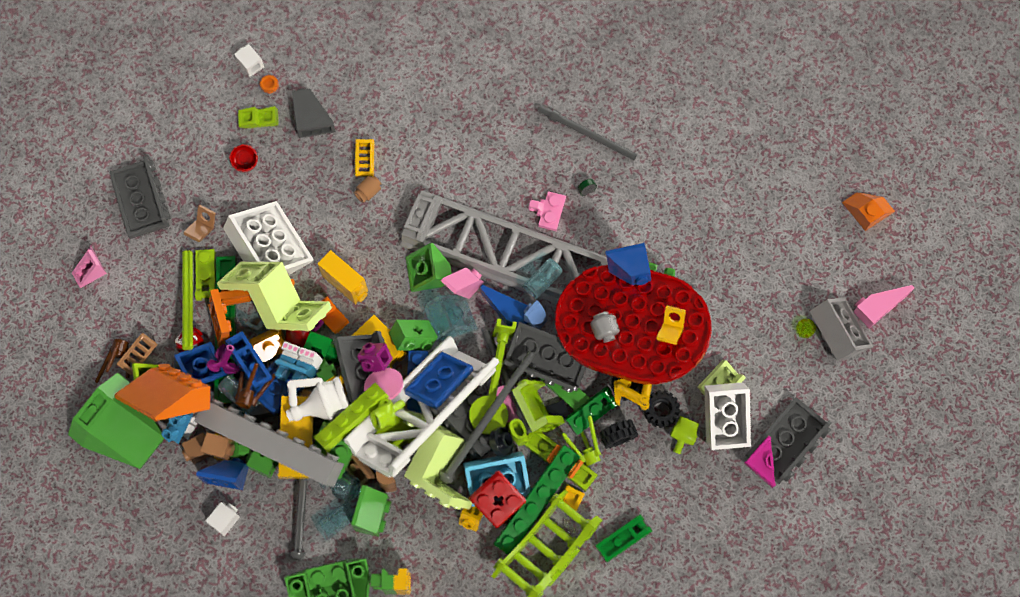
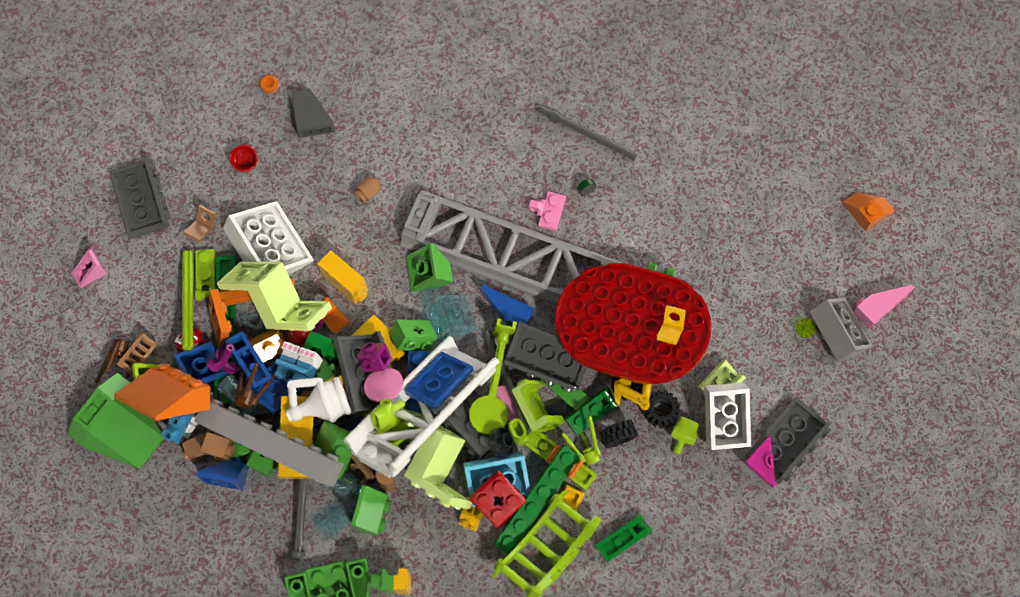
(223, 518): white brick -> none
(249, 60): white brick -> none
(257, 118): lime slope -> none
(350, 417): lime plate -> none
(364, 143): yellow slope -> none
(446, 477): dark grey bar -> none
(464, 282): bright pink slope -> none
(535, 315): medium blue slope -> none
(543, 278): clear light blue brick -> none
(605, 326): light grey head -> none
(630, 264): blue slope -> none

